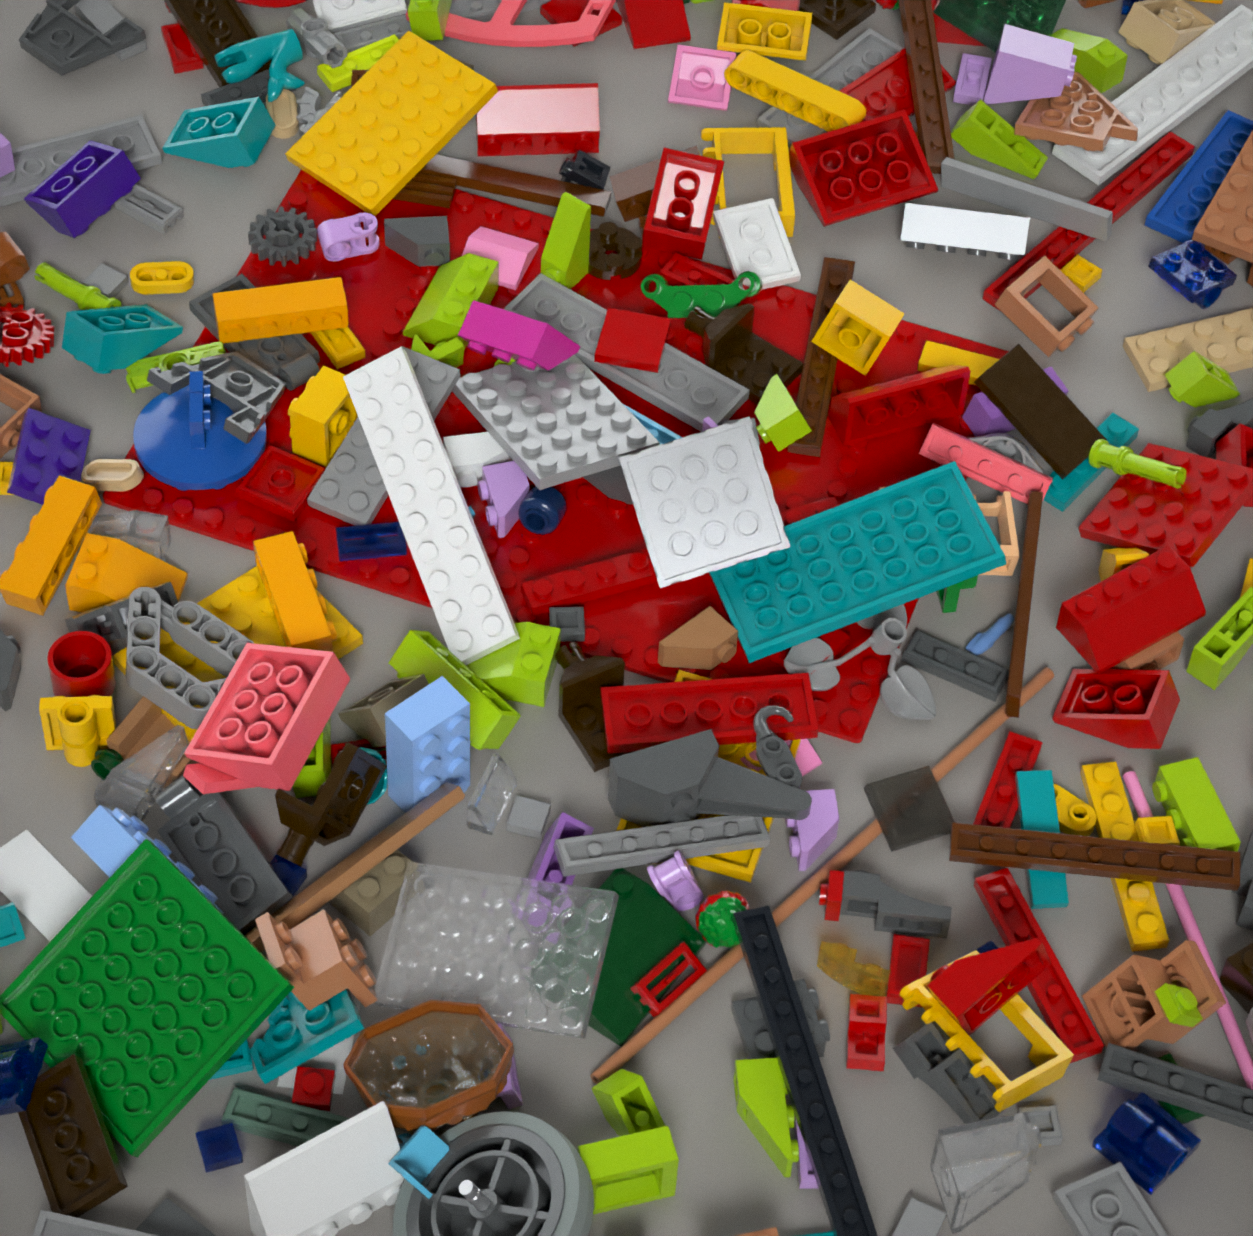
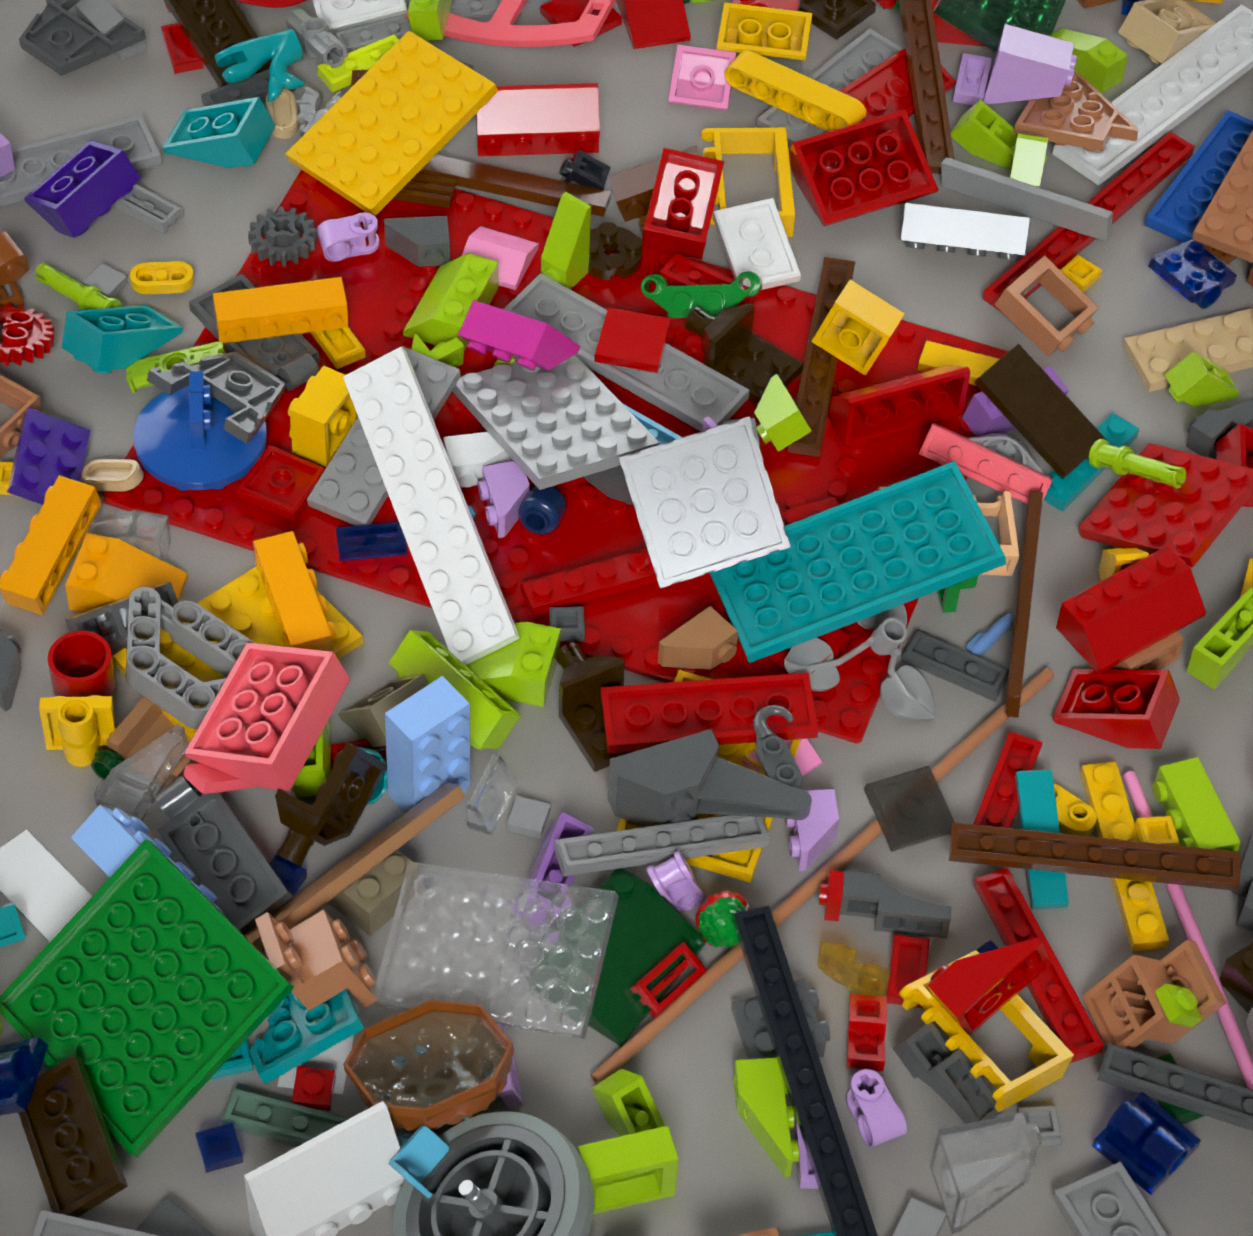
(874, 1109): none -> lavender piece
(1029, 159): none -> slope

